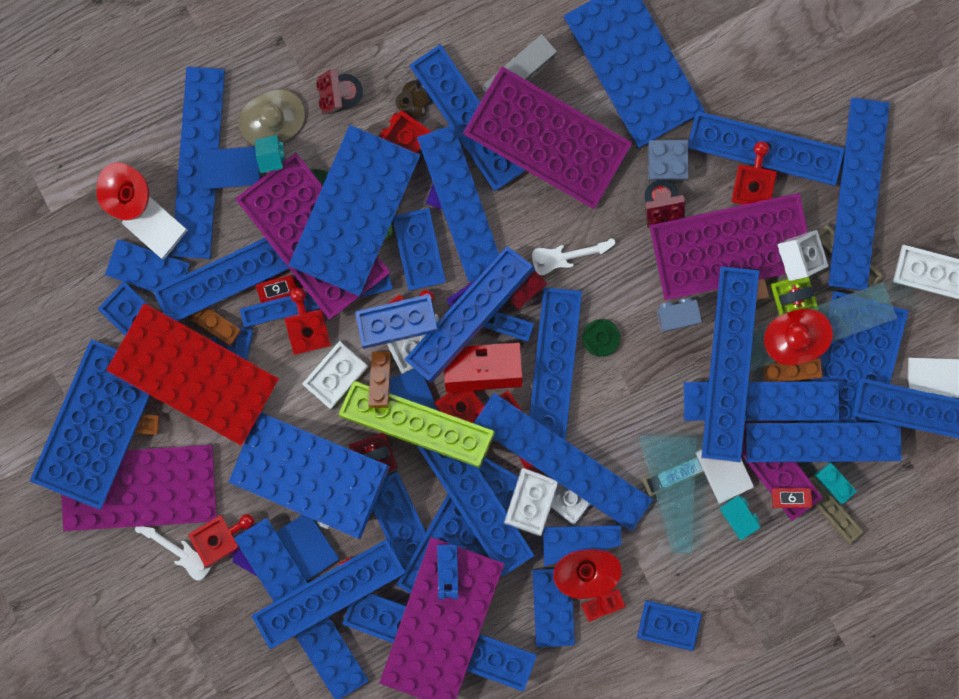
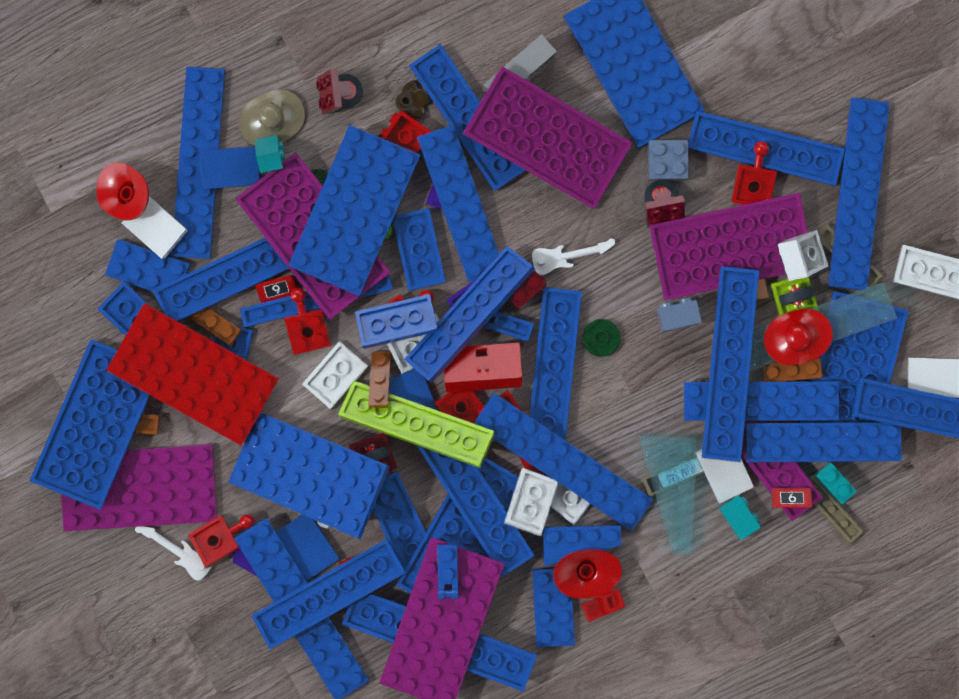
(669, 625): blue tile -> none

